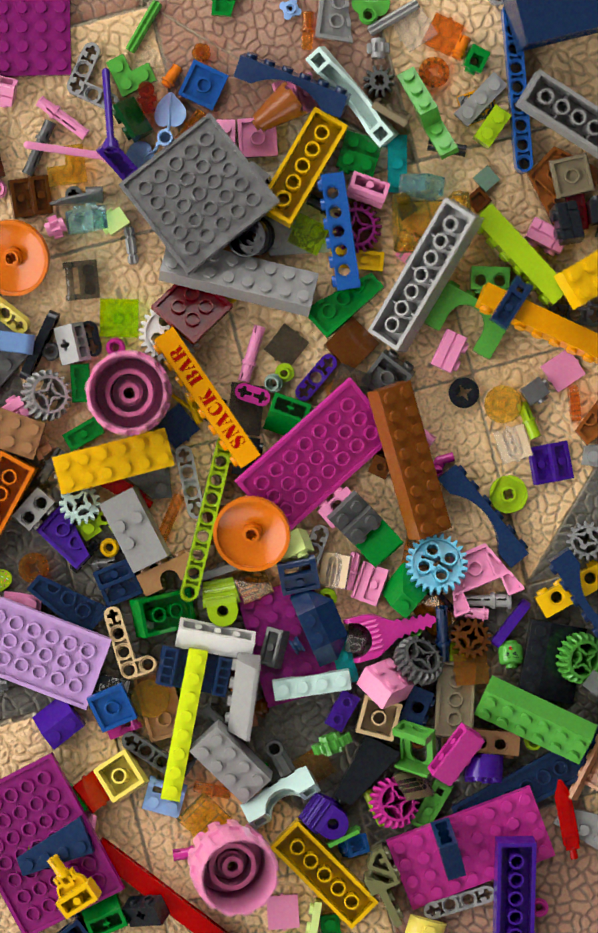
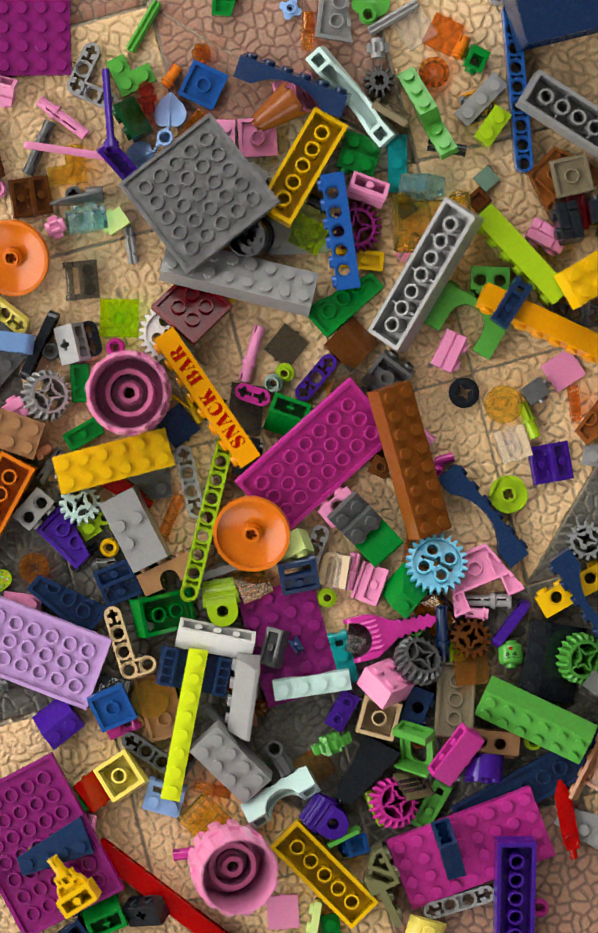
(321, 625): dark blue wedge -> none

